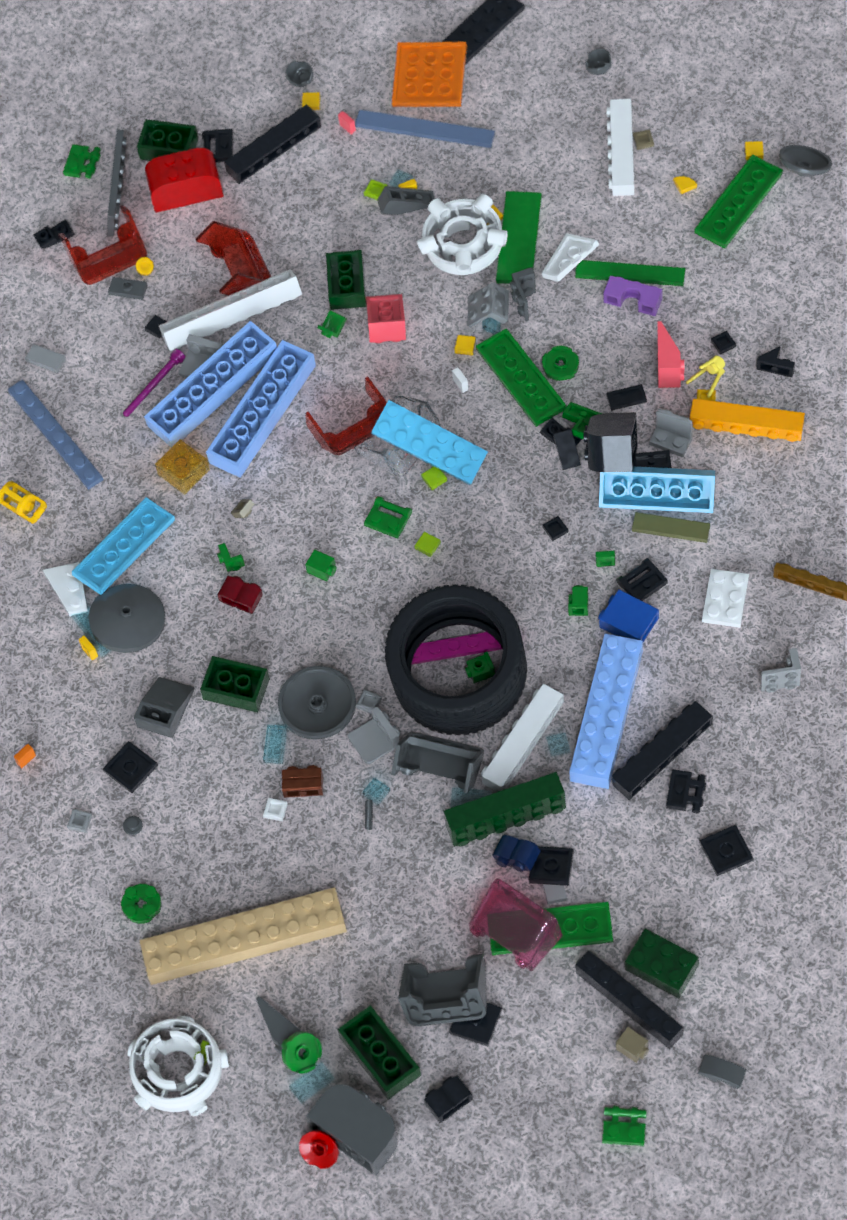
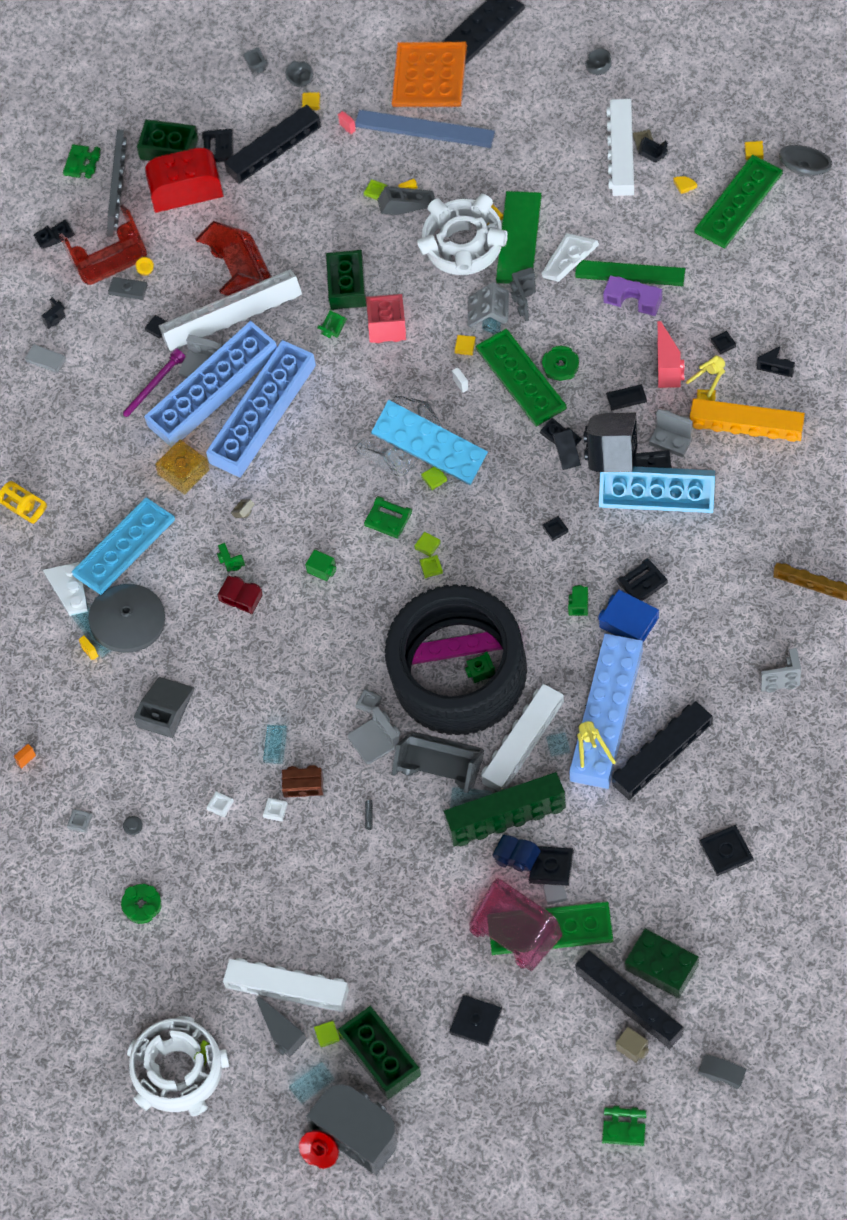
(53, 315): none -> black bracket
(55, 434): sand blue plate -> none
(130, 767): black plate -> none
(220, 804): none -> white tile
(235, 684): dark green brick -> none
(242, 936): tan brick -> none
(255, 60): none -> dark grey bracket
(286, 985): none -> white brick
(291, 1048): green plate -> none
(317, 702): dark grey dish -> none
(326, 1034): none -> lime tile
(354, 434): clear red windscreen -> none
(376, 791): clear light blue tile -> none
(400, 177): clear light blue tile -> none
(431, 566): none -> lime tile
(444, 994): dark grey windscreen -> none
(448, 1098): black brick -> none
(579, 415): green plate -> none
(589, 734): none -> light yellow plant
(605, 558): green tile -> none
(652, 149): none -> black bracket
(671, 527): olive tile -> none
(679, 790): black plate -> none
(725, 598): white plate -> none

